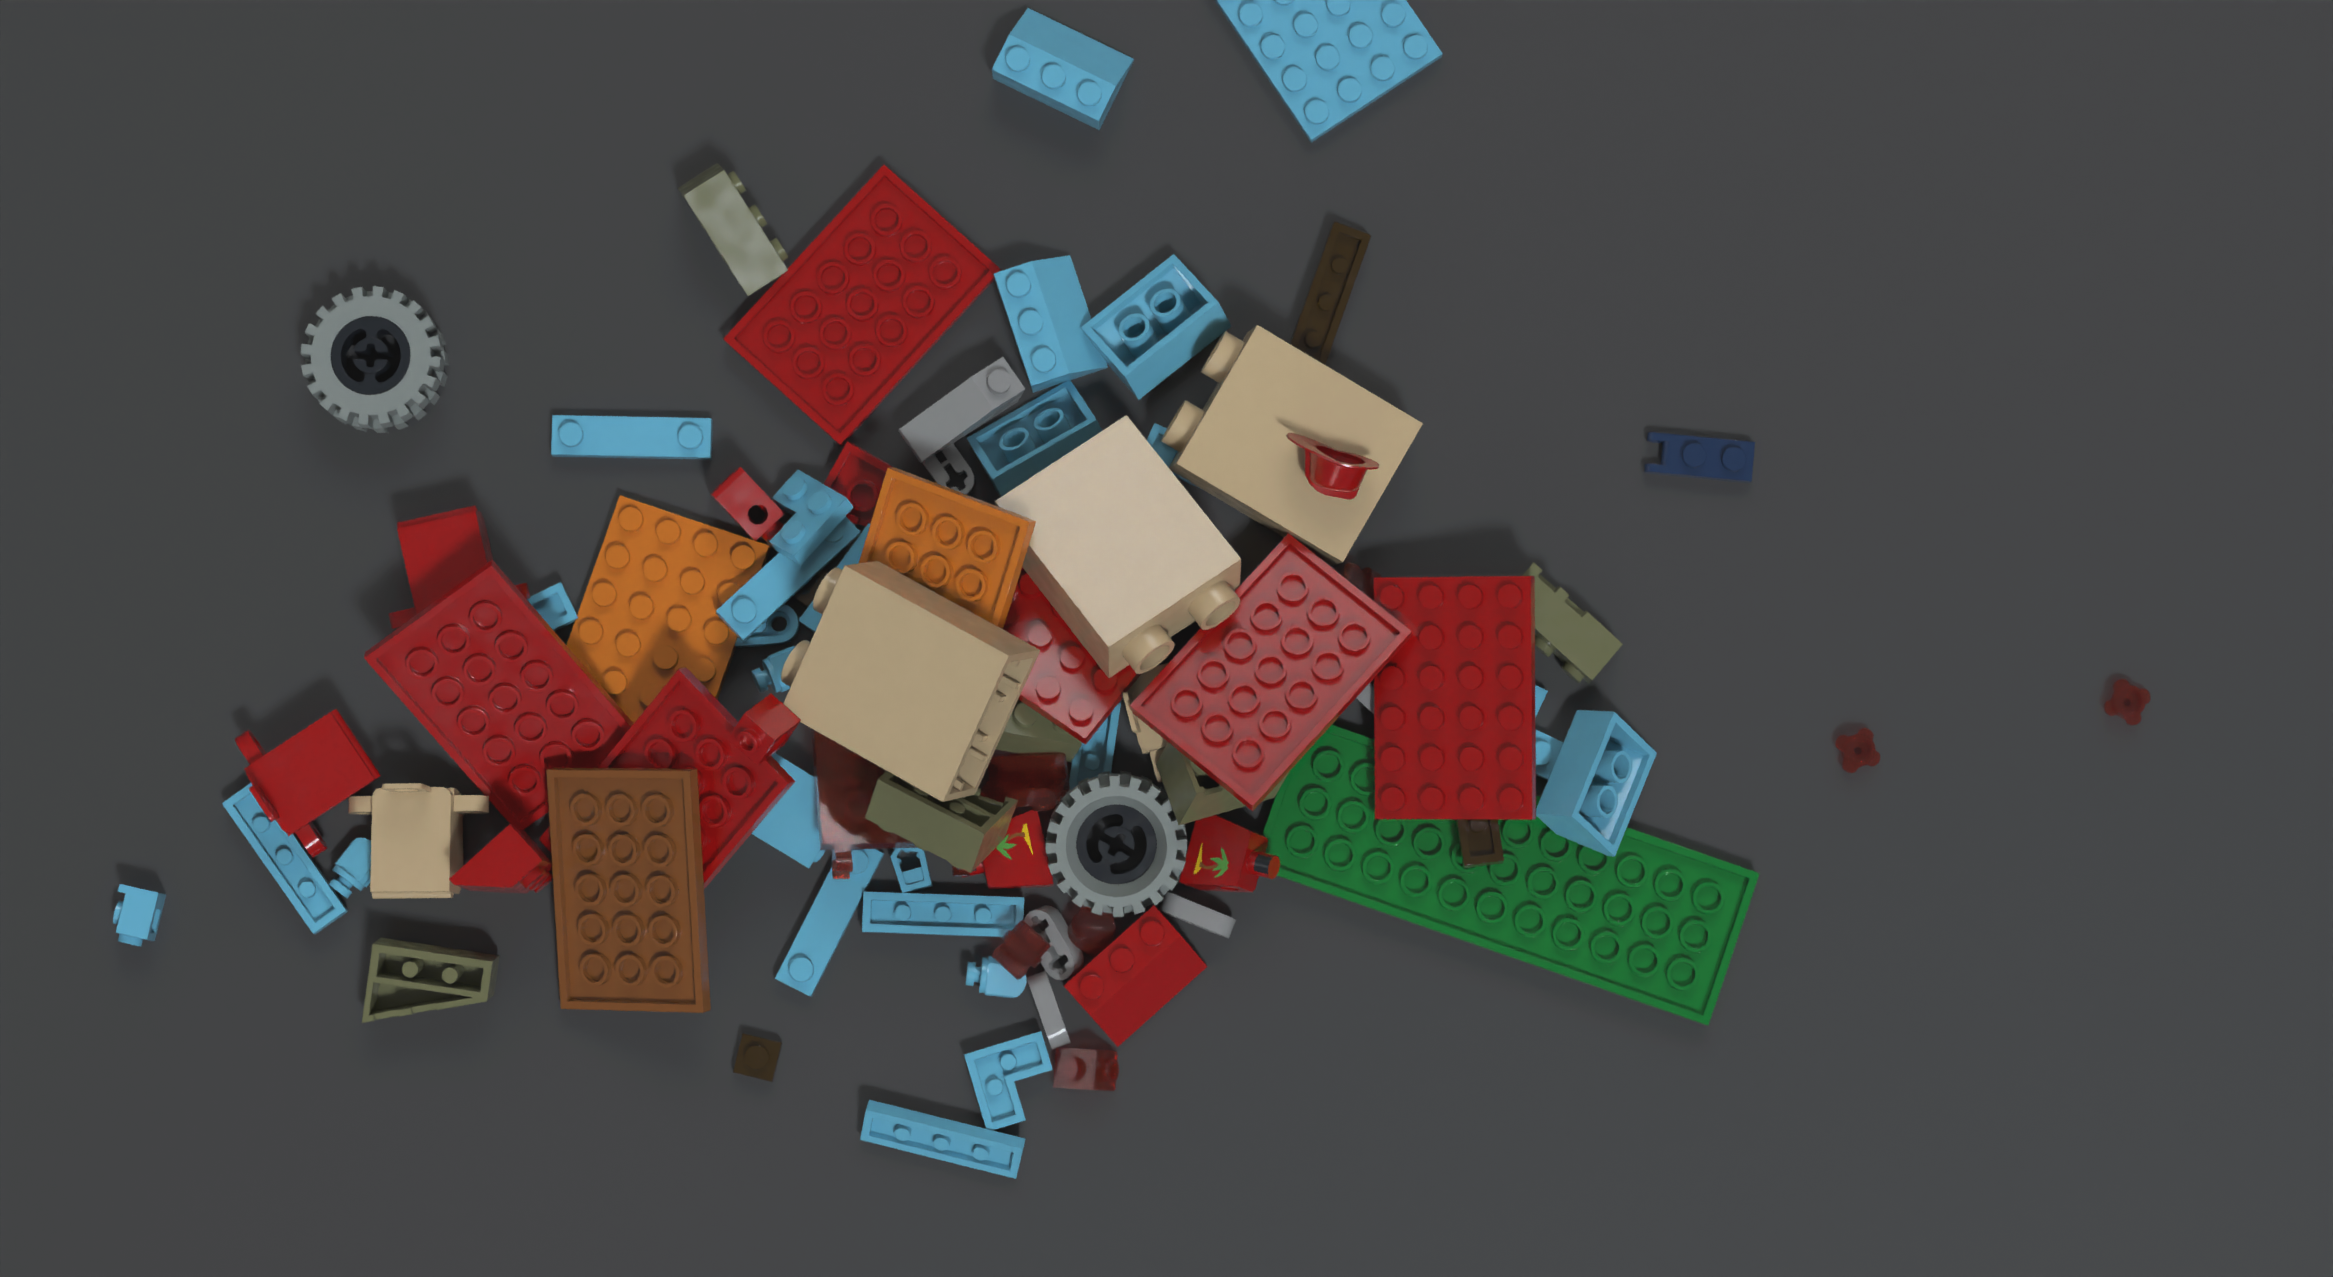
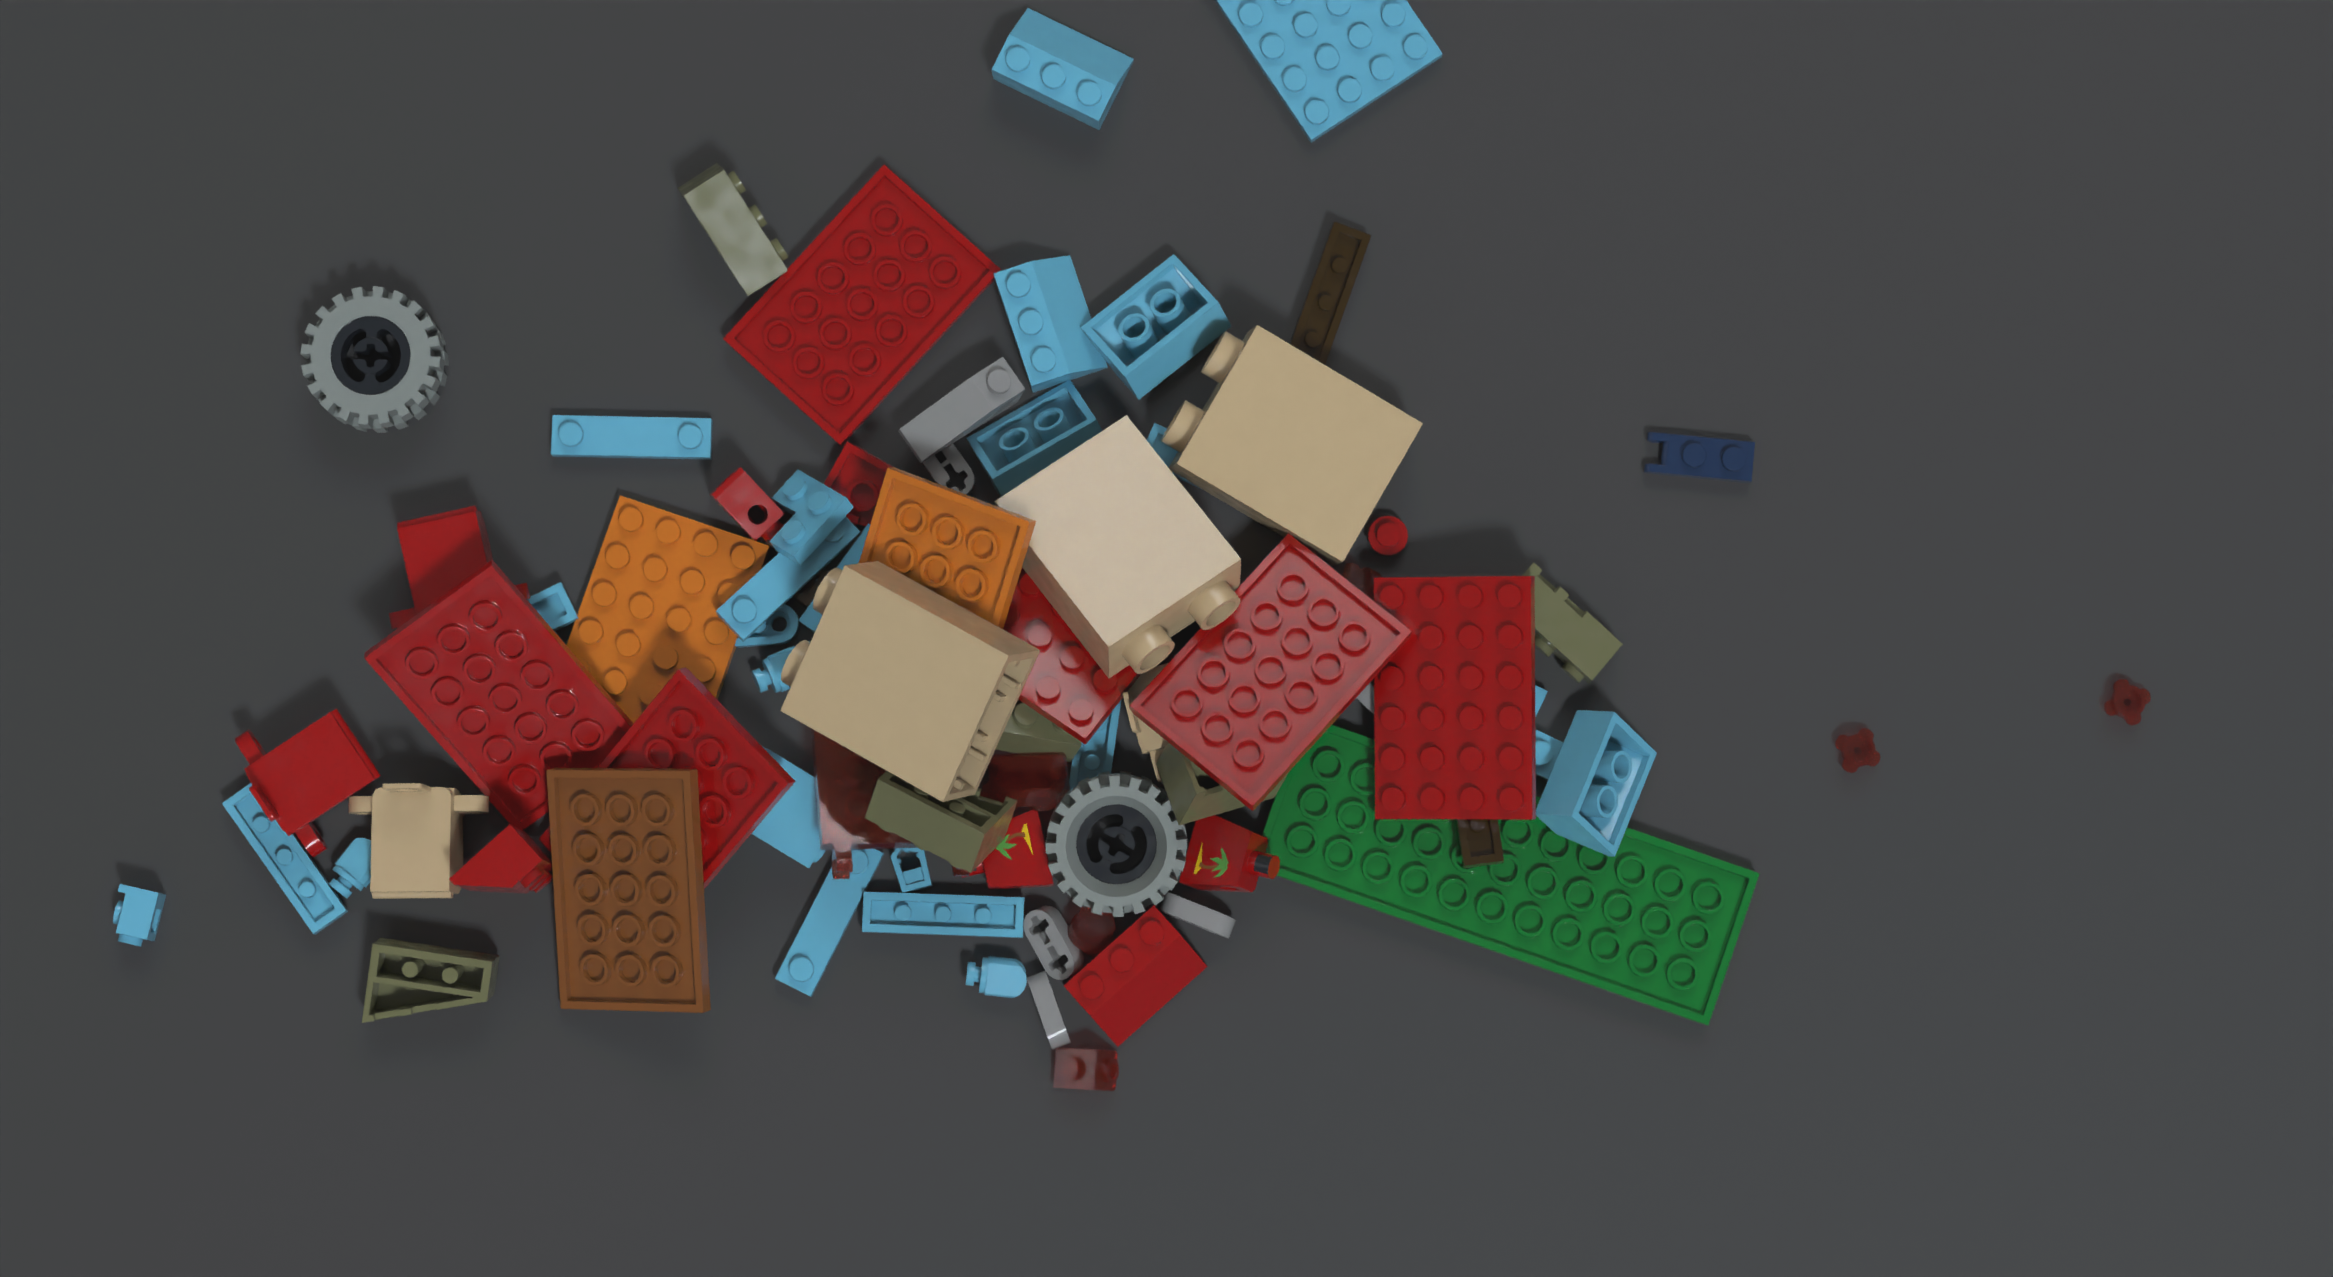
(757, 1057): dark brown plate -> none
(764, 729): red brick -> none
(942, 1139): medium azure plate -> none
(995, 1073): medium azure plate -> none
(1020, 950): clear red piece -> none
(1331, 470): red piece -> none
(1388, 535): none -> red plate

